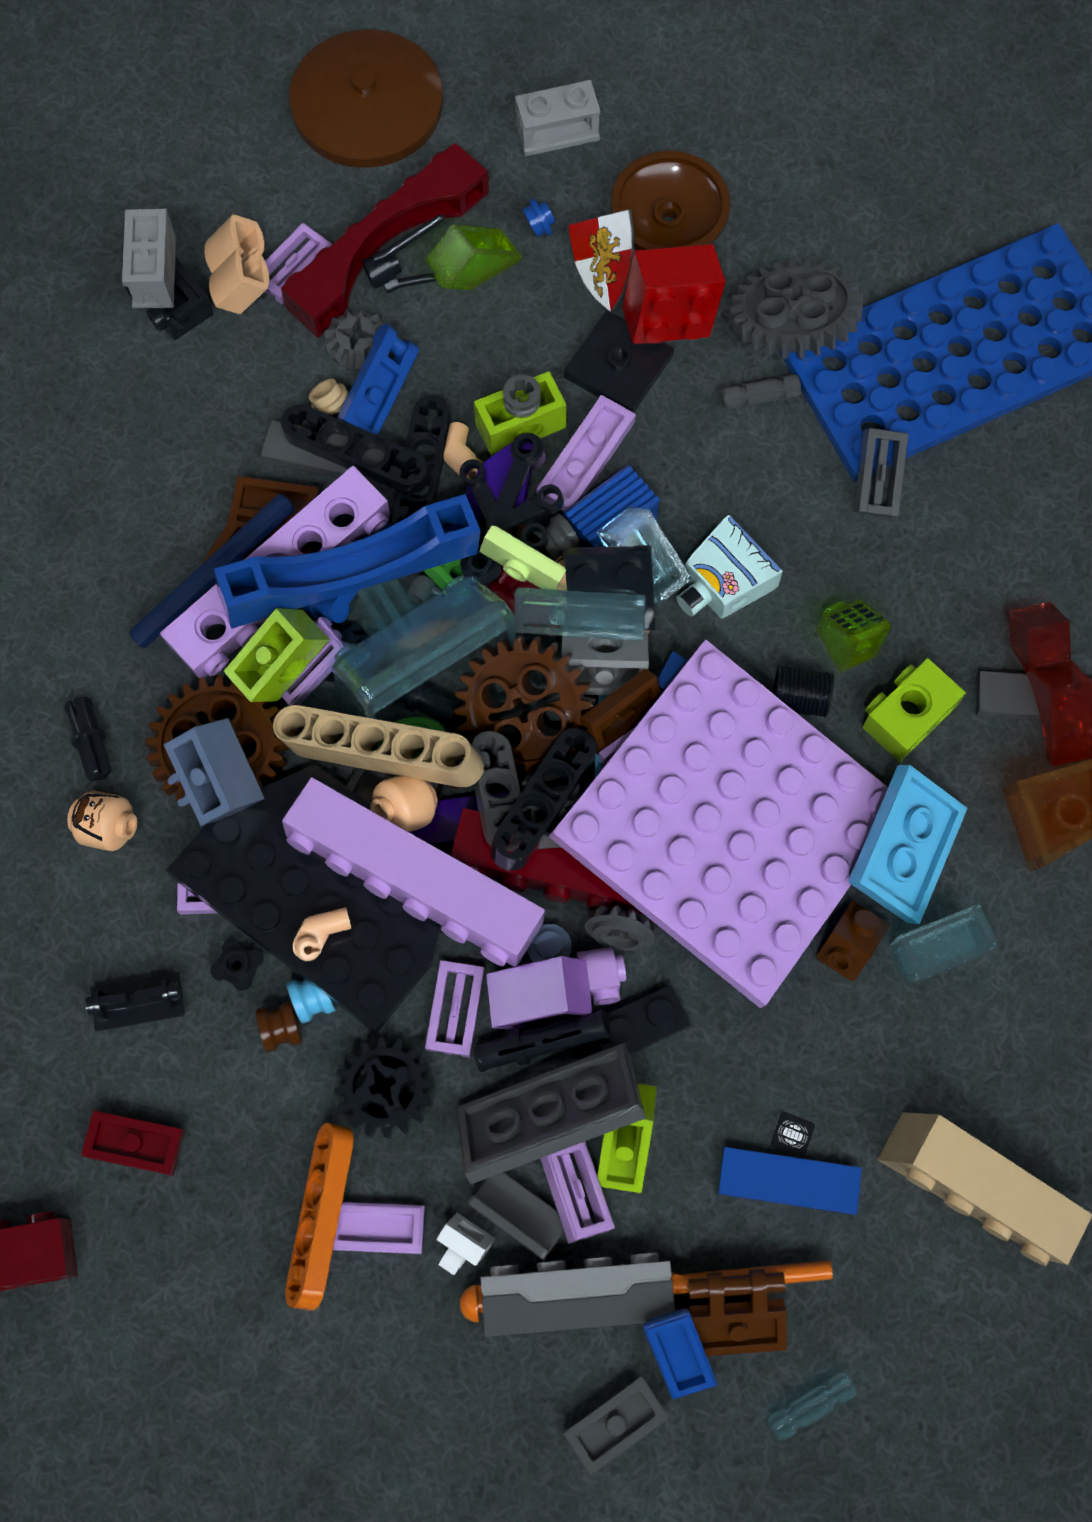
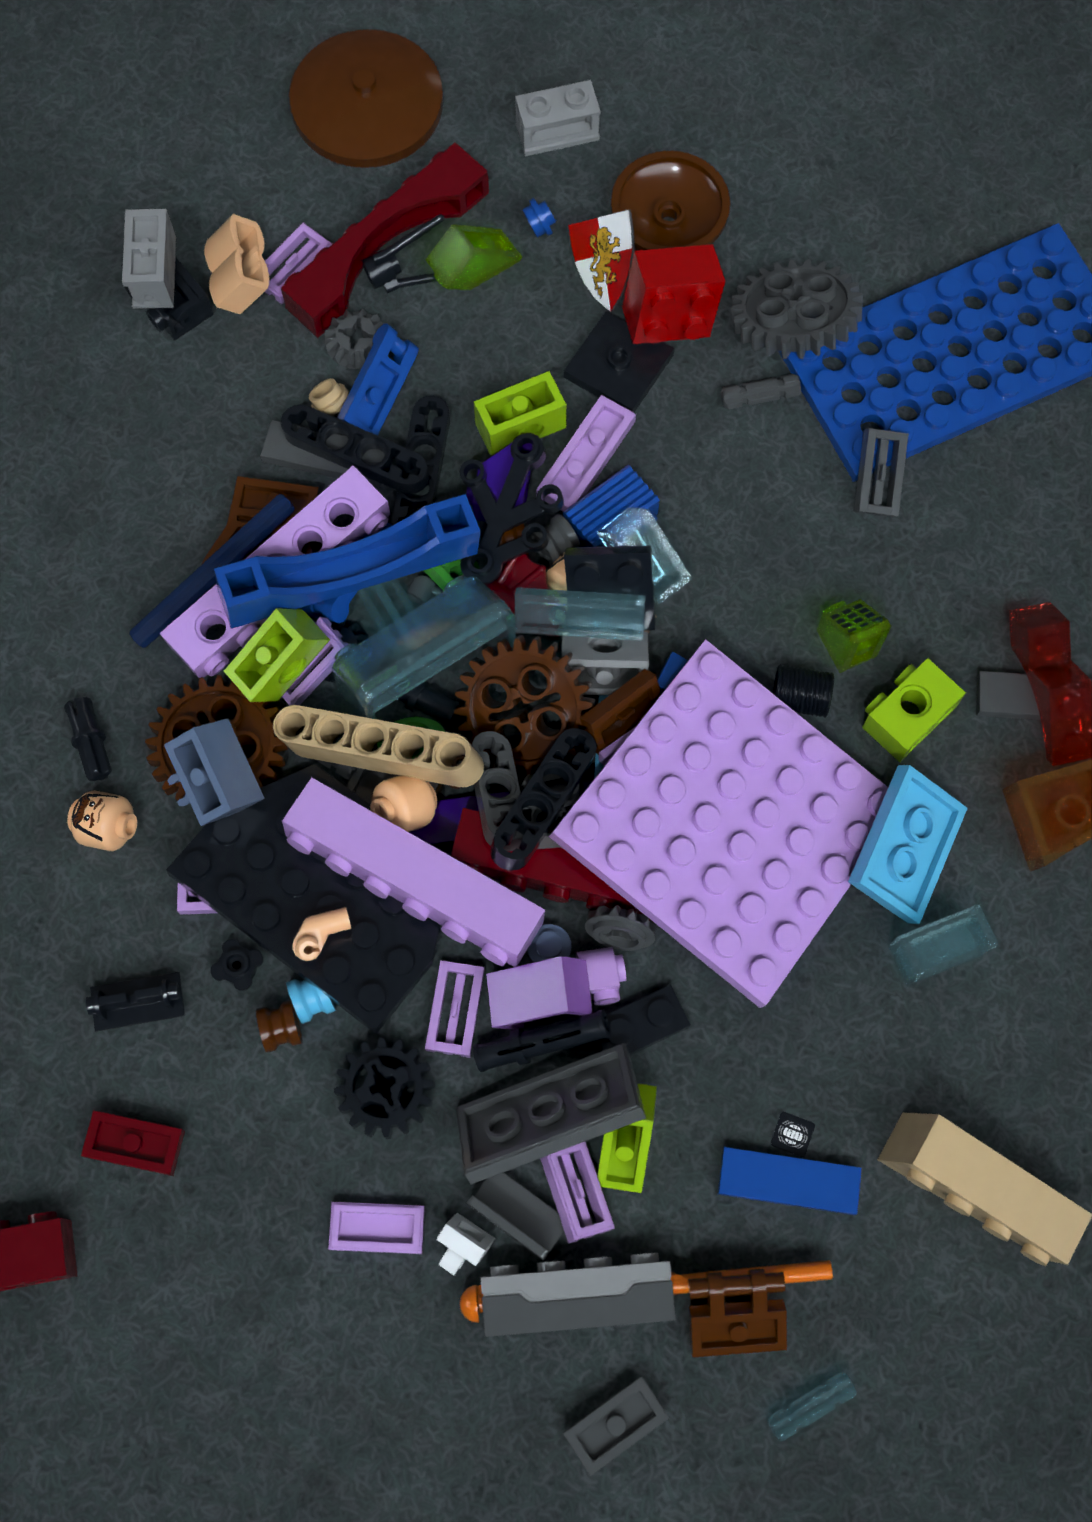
(319, 1217): orange beam -> none
(456, 451): light nougat arm -> none
(521, 560): yellowish green plate -> none
(525, 383): dark grey bush -> none
(679, 1353): blue tile -> none
(728, 572): light aqua torso -> none
(853, 941): reddish brown bracket -> none

